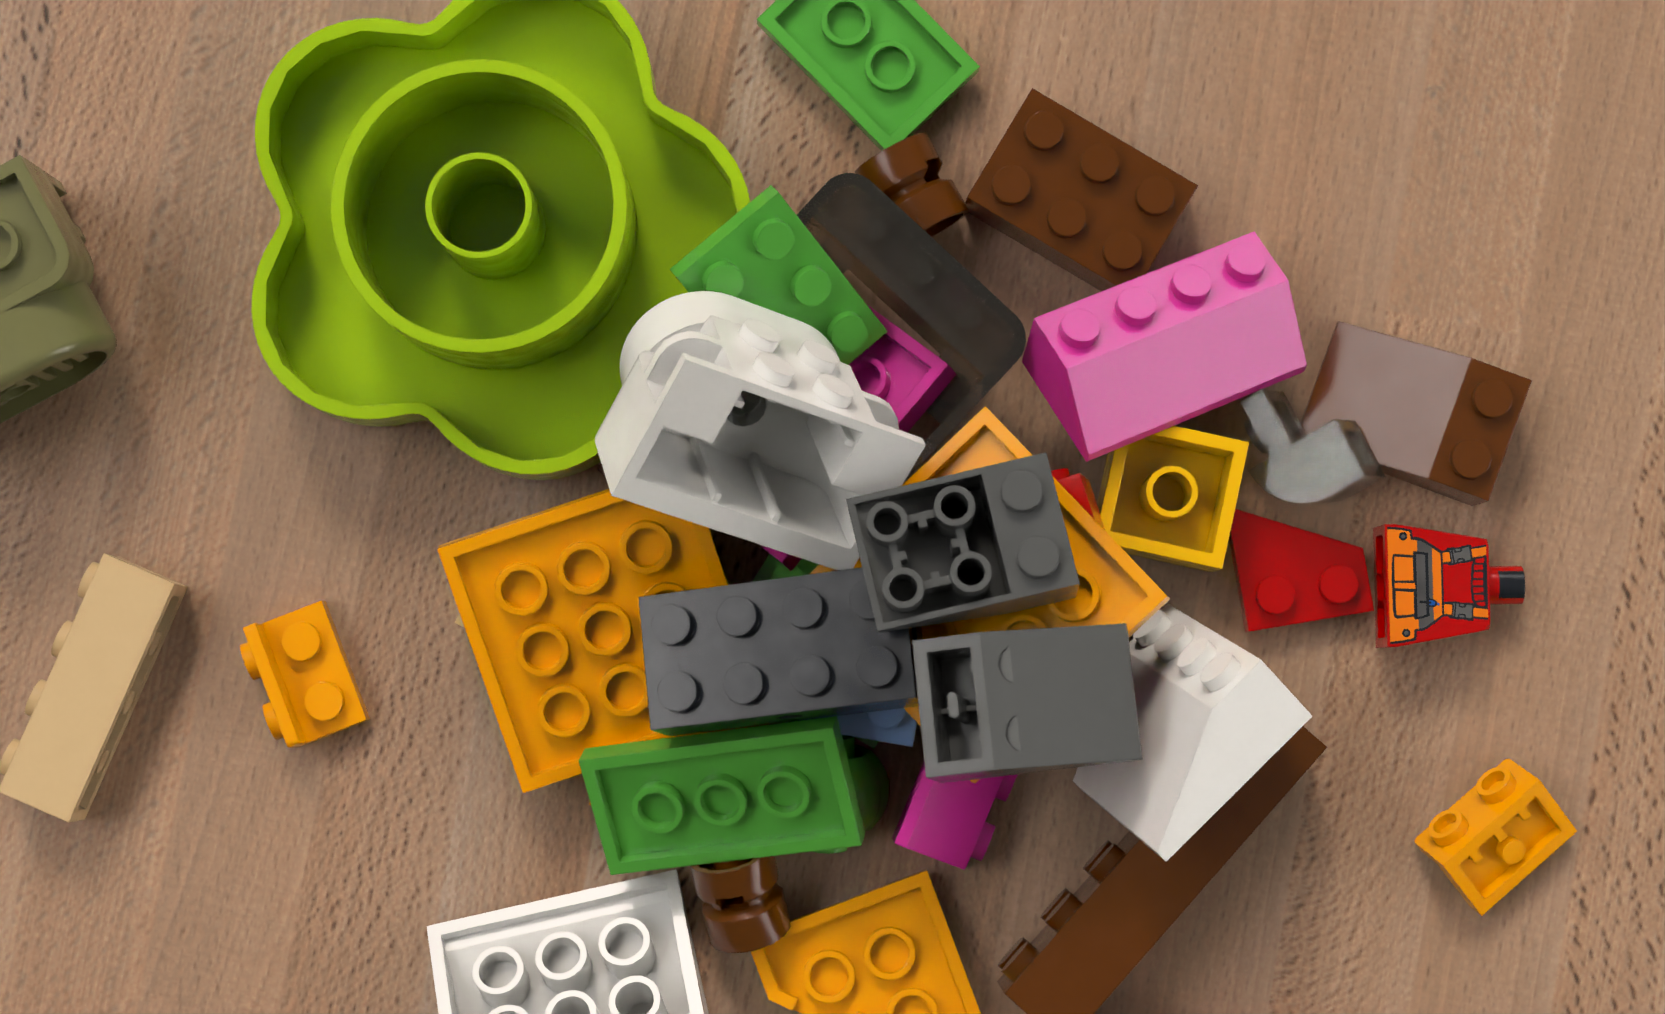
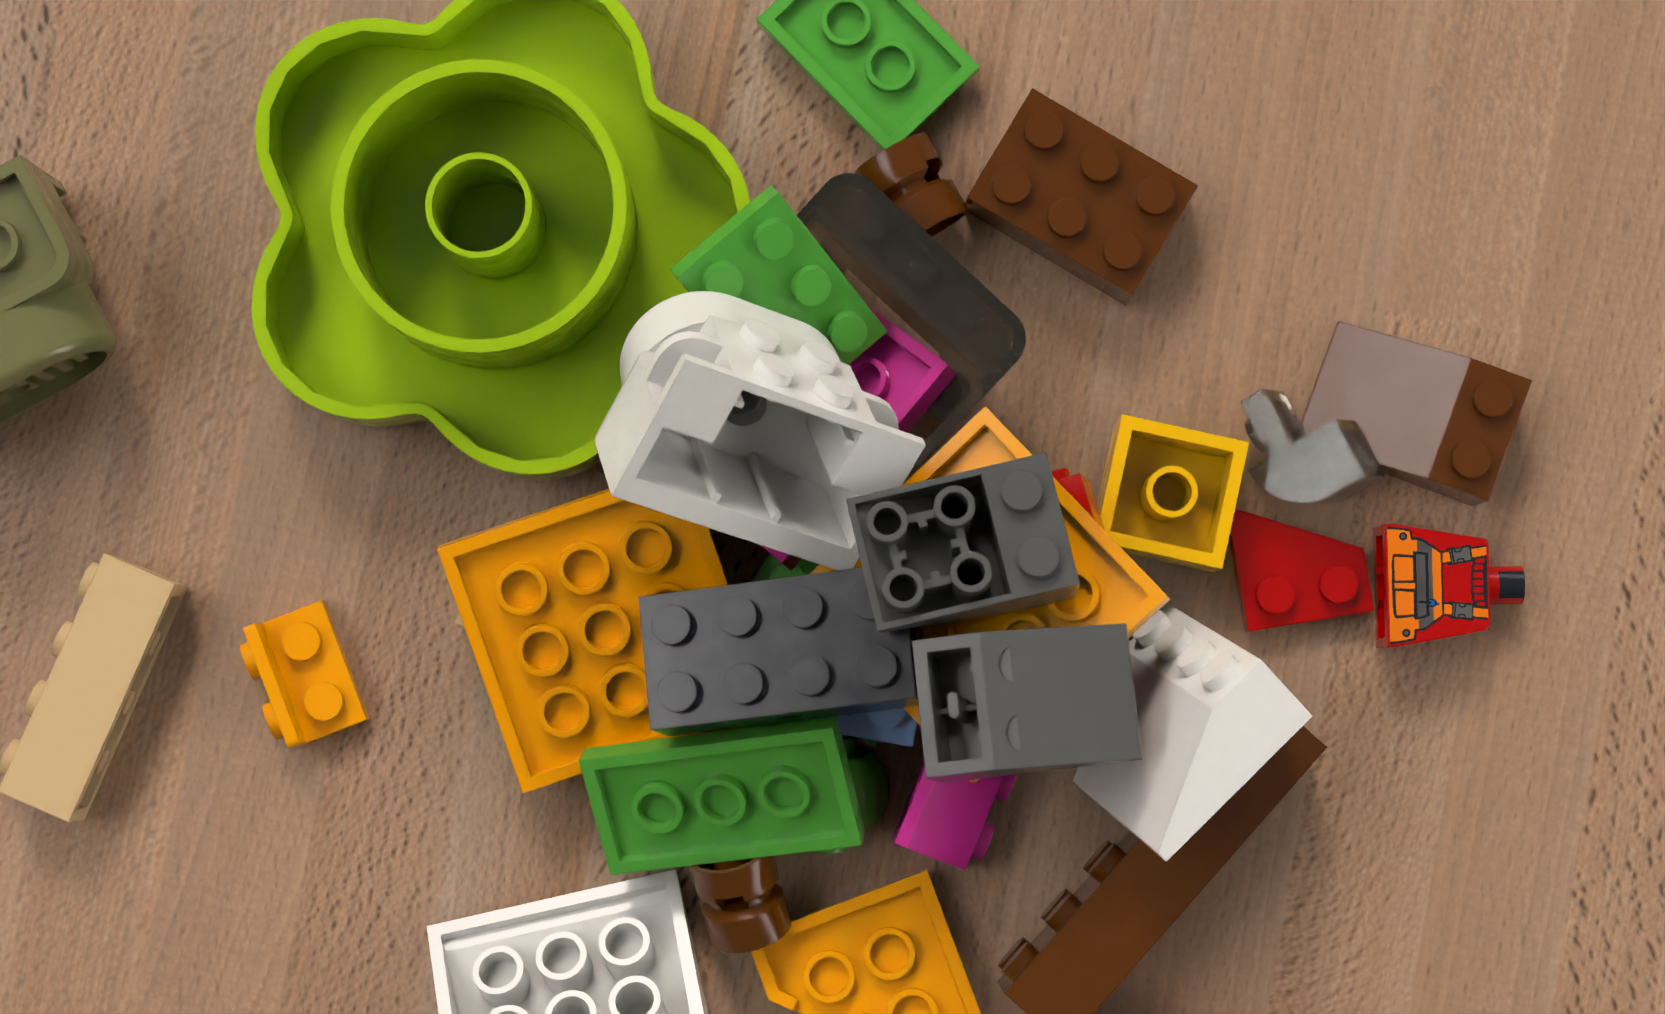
(1166, 346): slope -> none
(1496, 834): light orange bracket -> none

